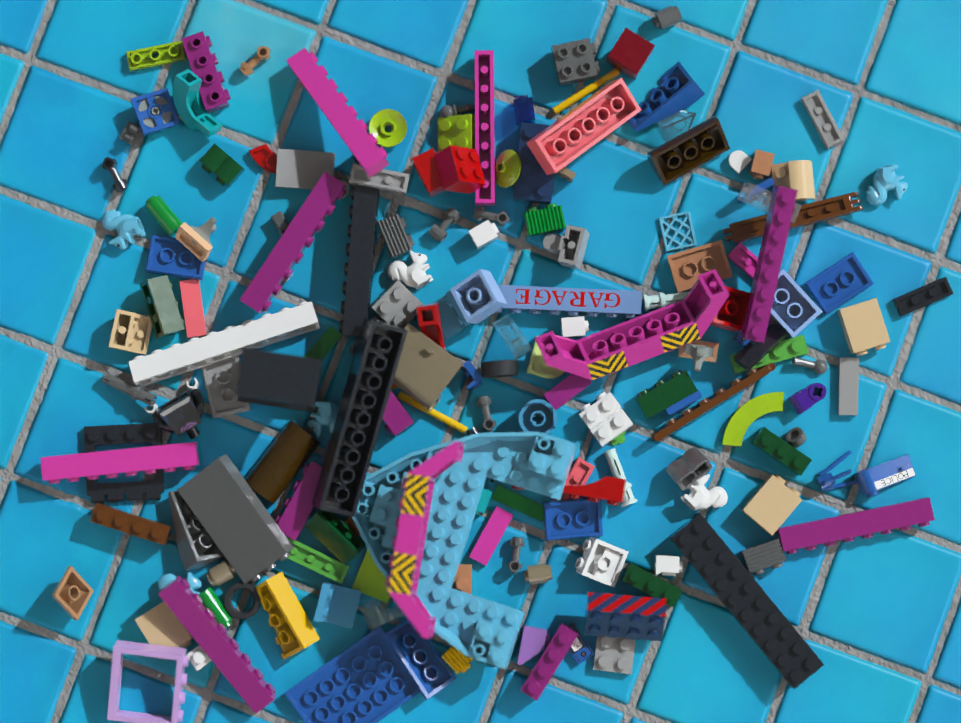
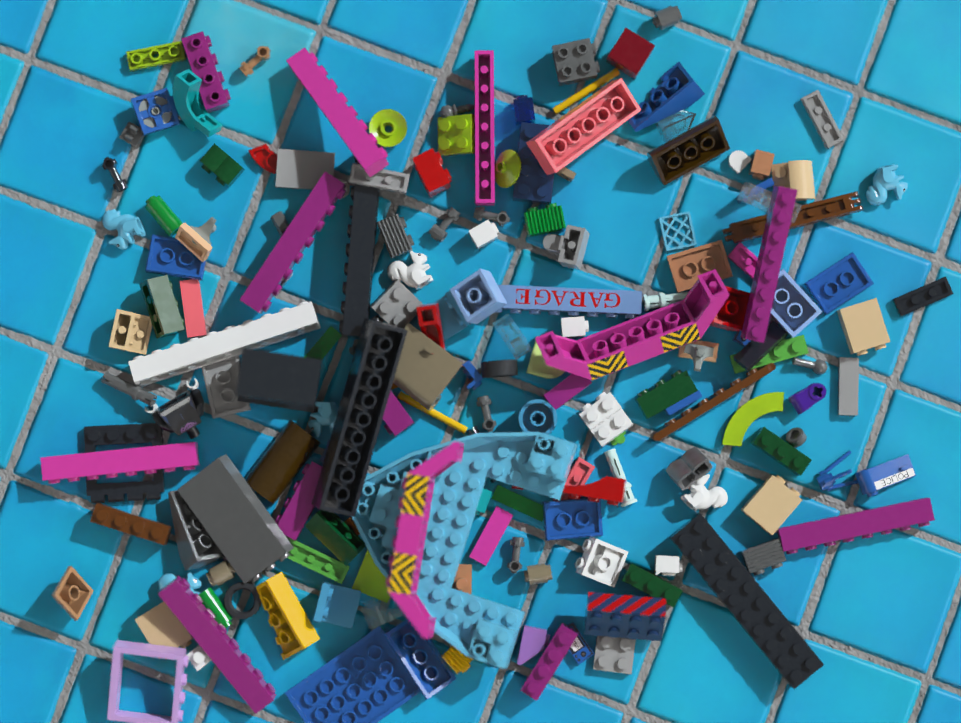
(460, 169): red brick -> none

